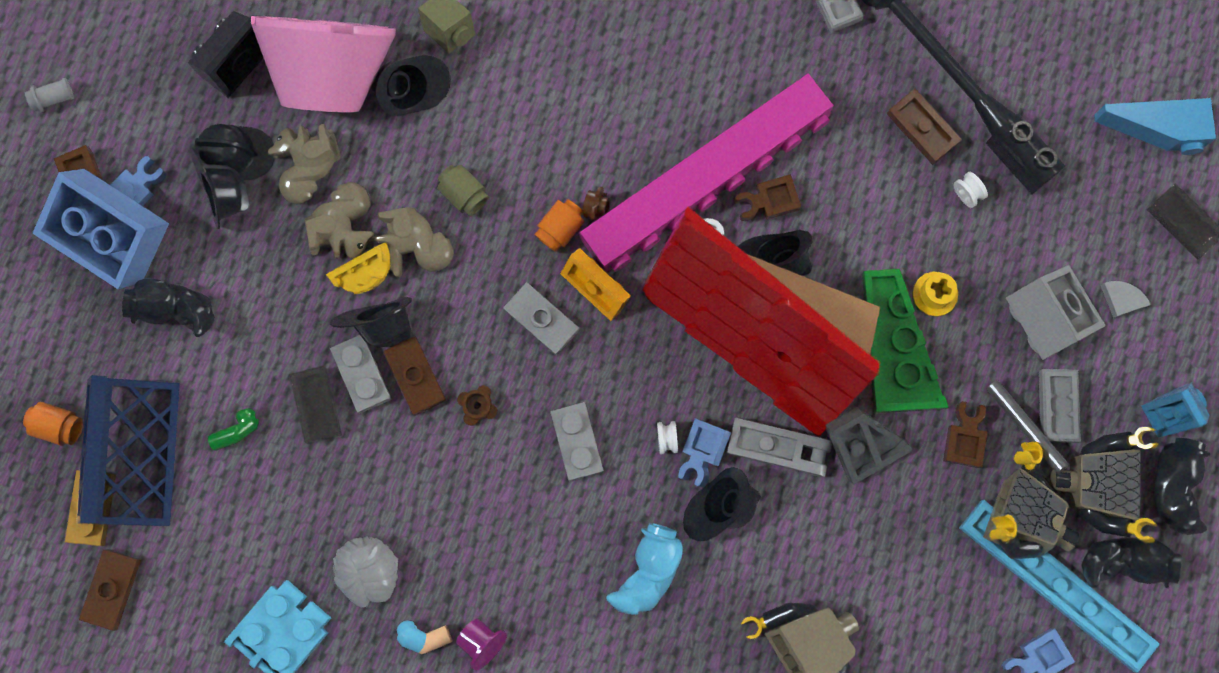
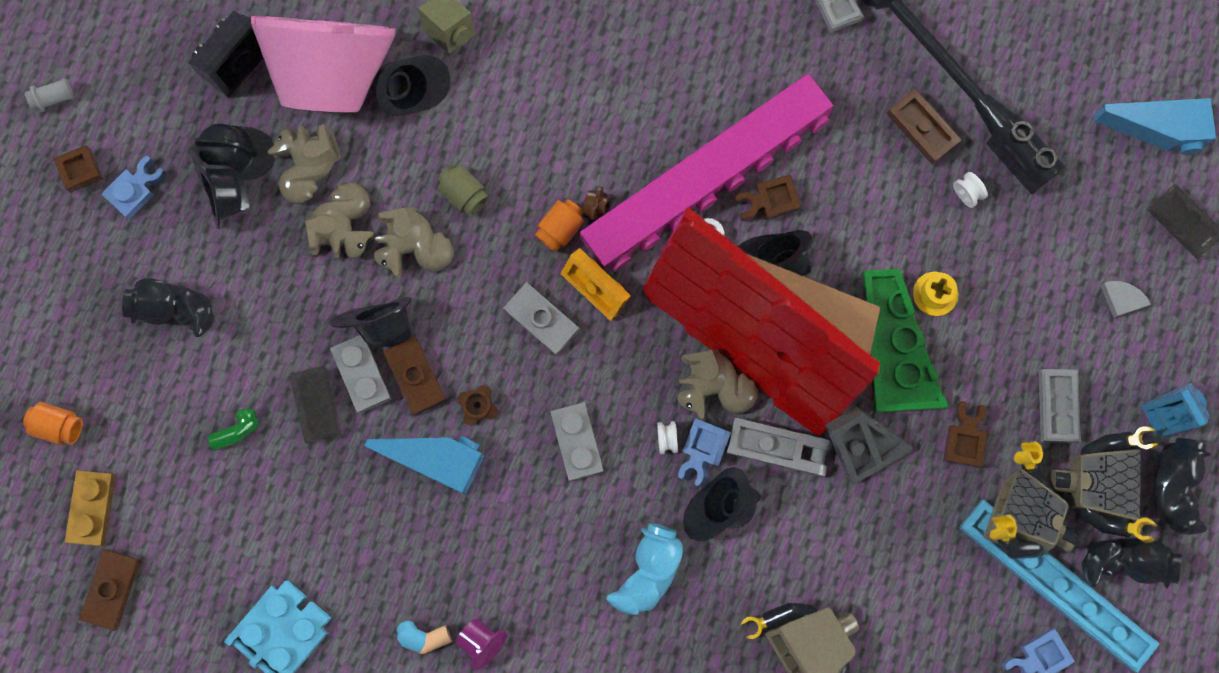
(95, 448): dark blue fence -> none
(100, 228): medium blue brick -> none
(364, 271): yellow tile -> none
(365, 570): light grey hair -> none
(438, 458): none -> dark azure slope
(713, 375): none -> dark tan animal
(1027, 426): flat silver bar -> none
(1054, 312): light grey slope -> none

